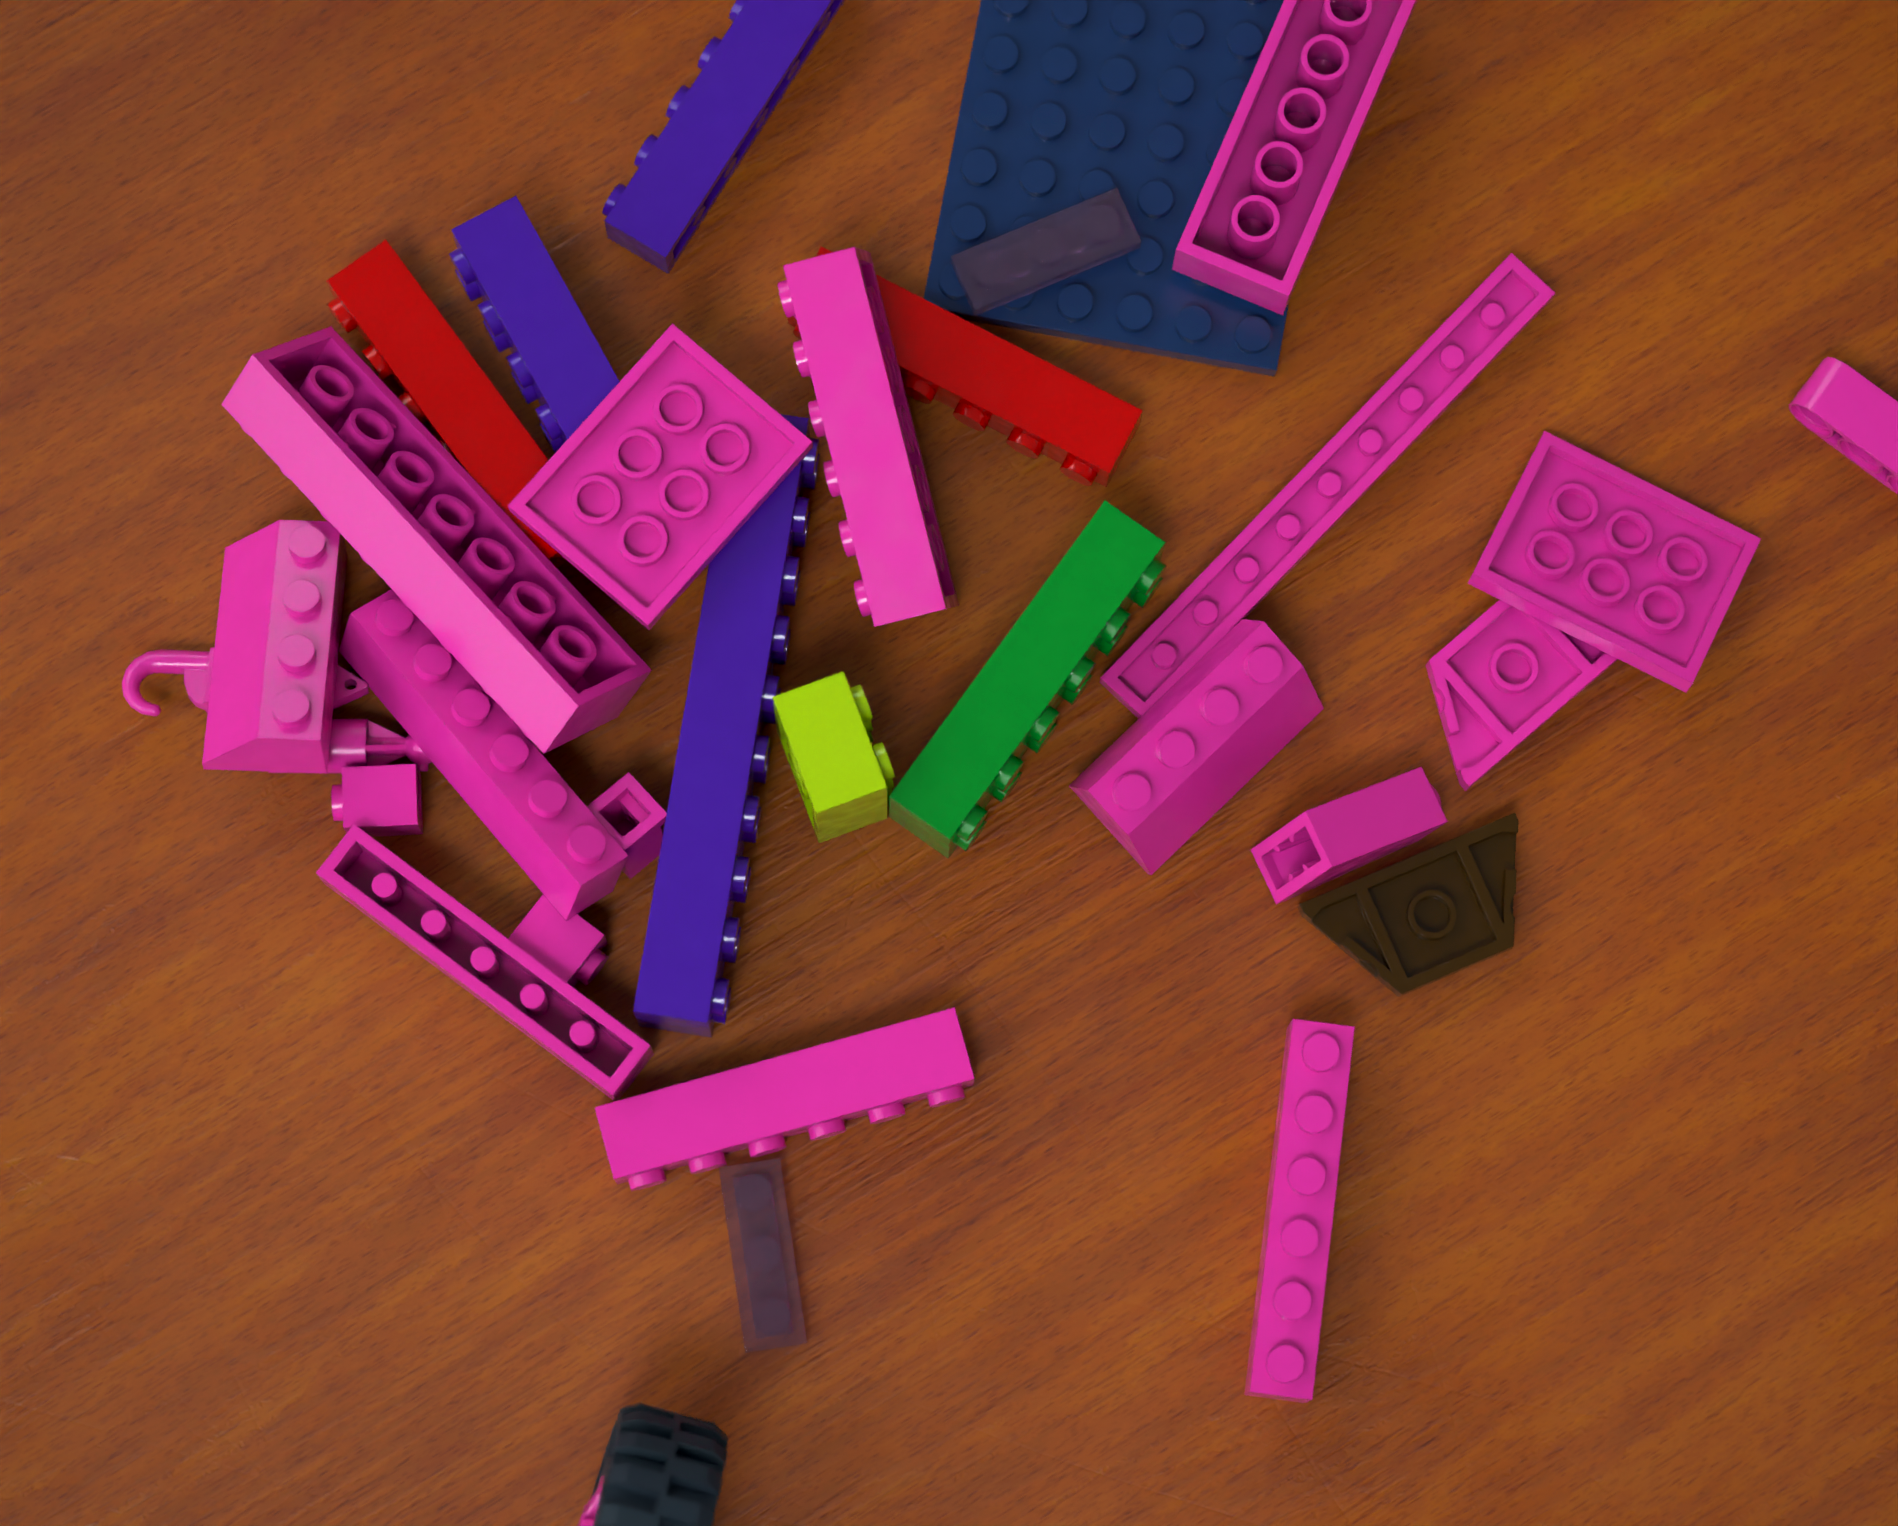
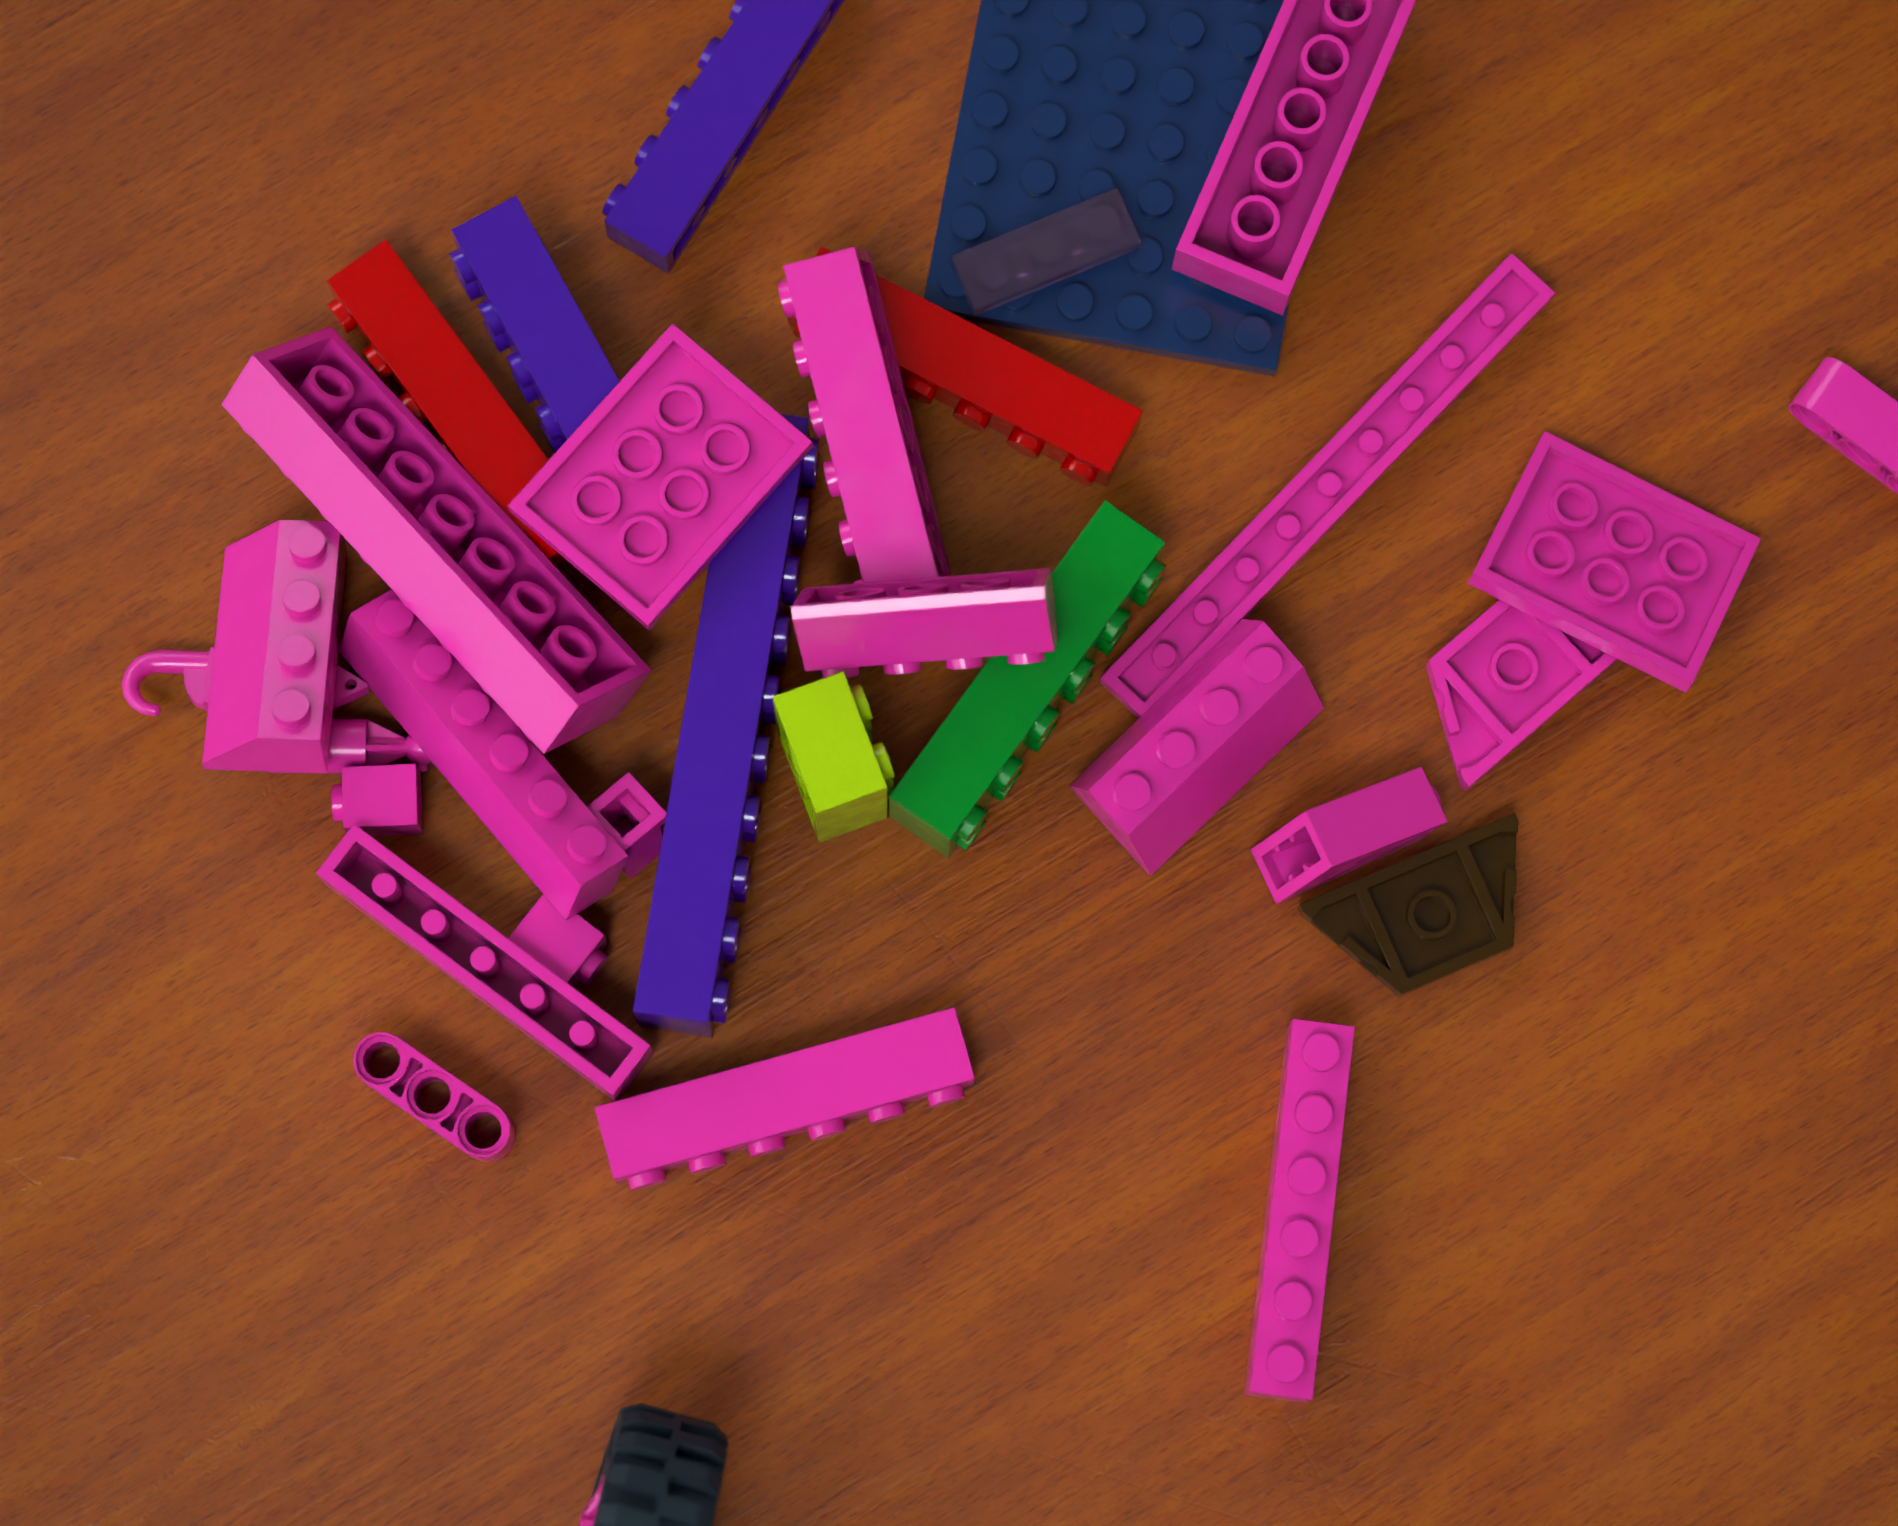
(406, 1086): none -> dark pink beam
(763, 1256): clear purple plate -> none
(927, 621): none -> dark pink slope

